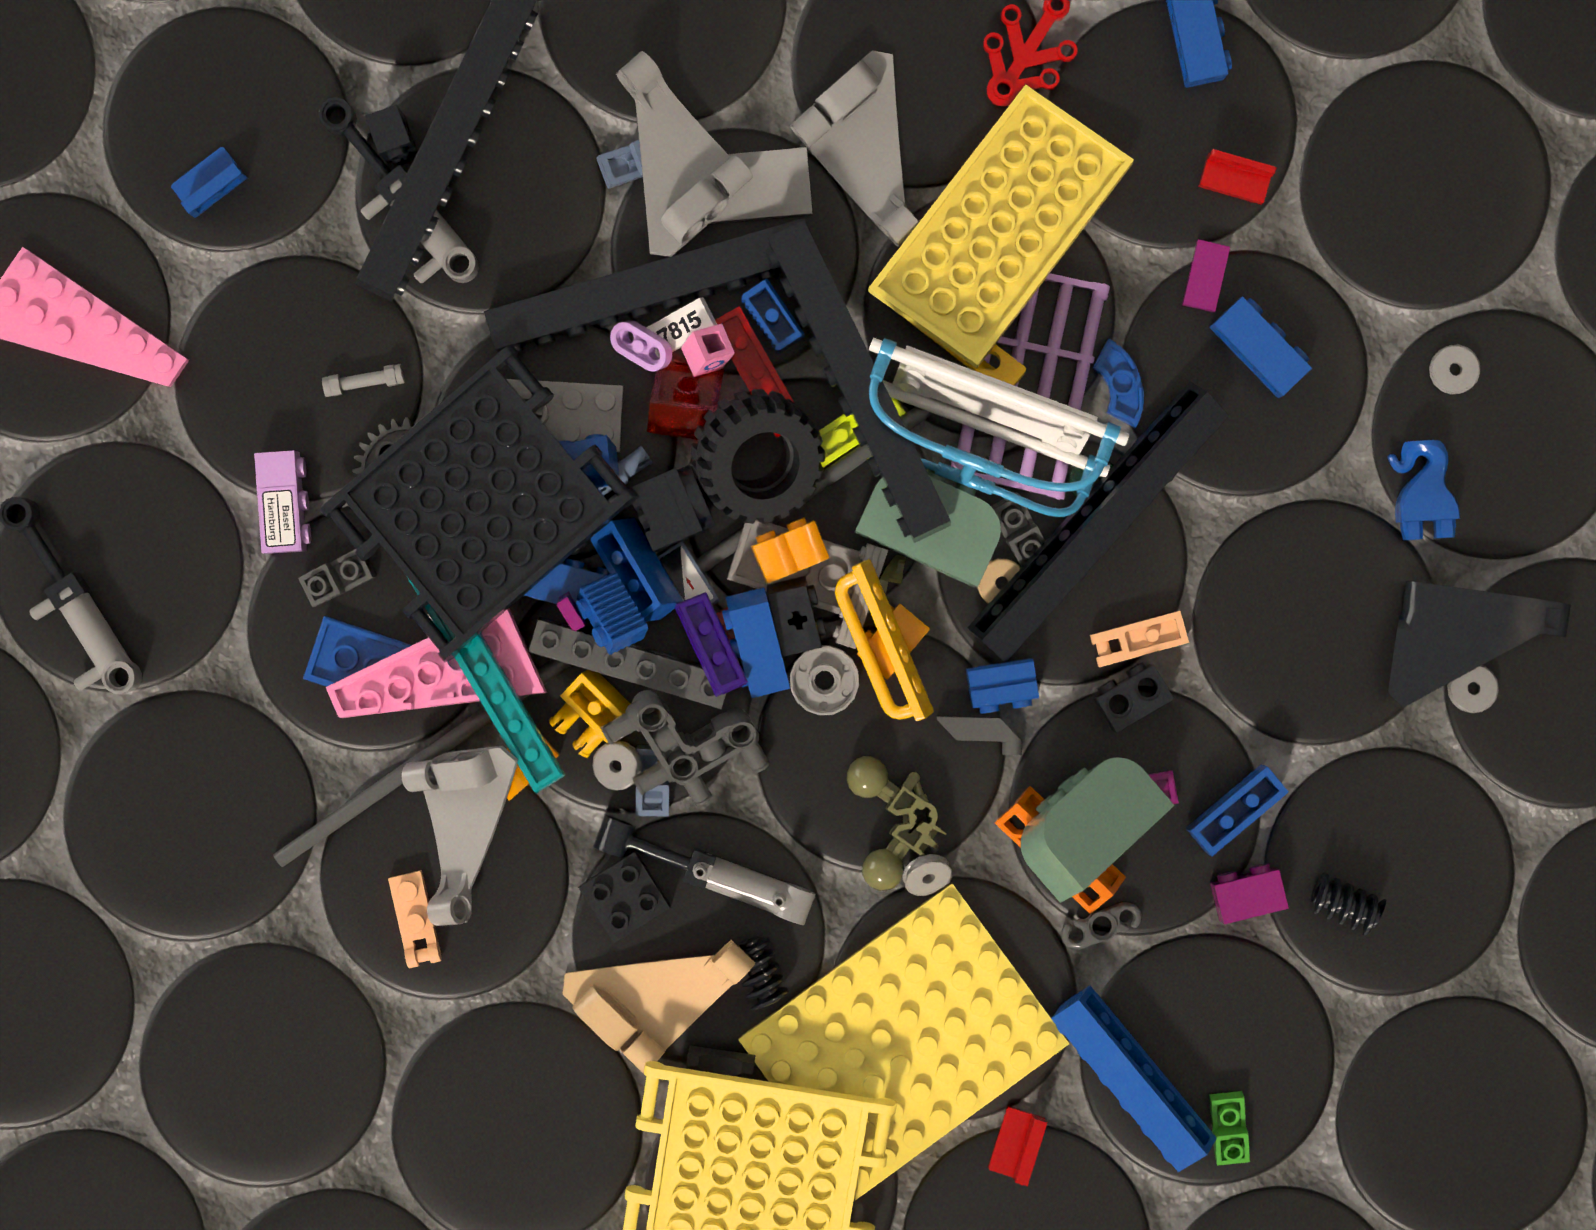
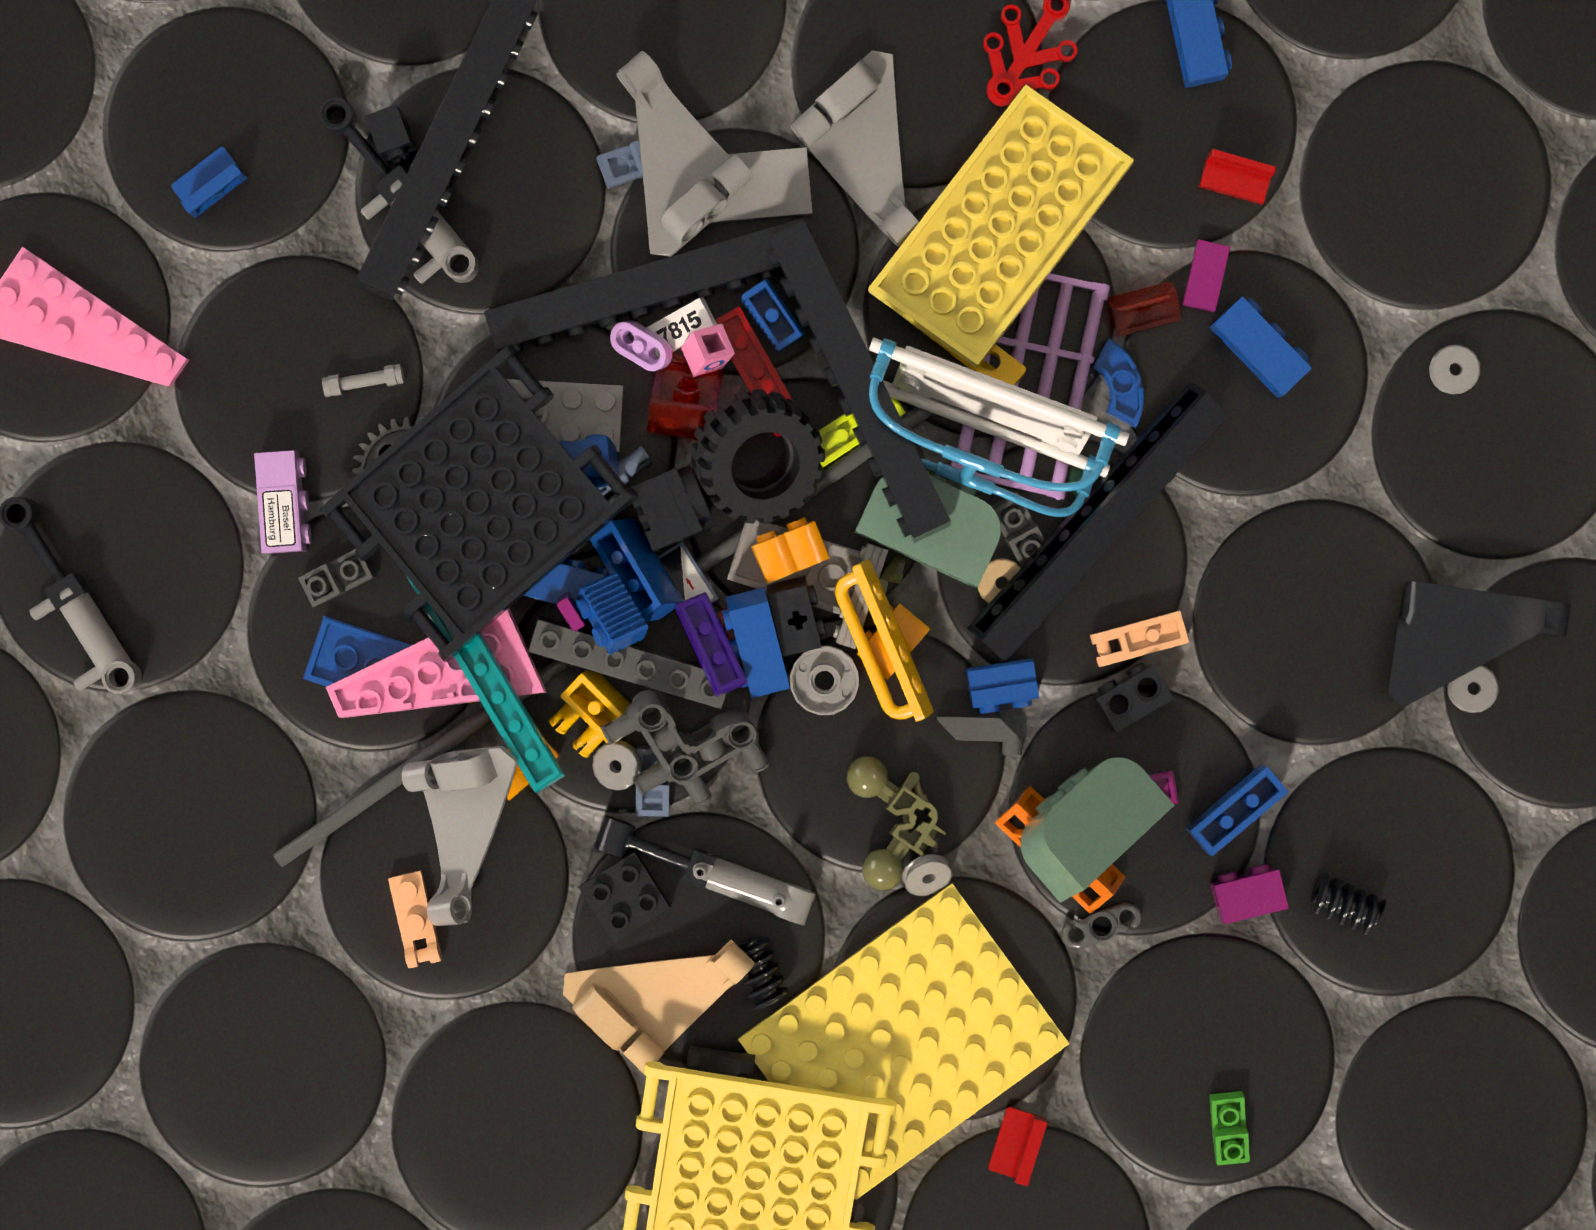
(1134, 1079): blue brick -> none
(1144, 308): none -> clear red slope
(1426, 493): blue hips -> none

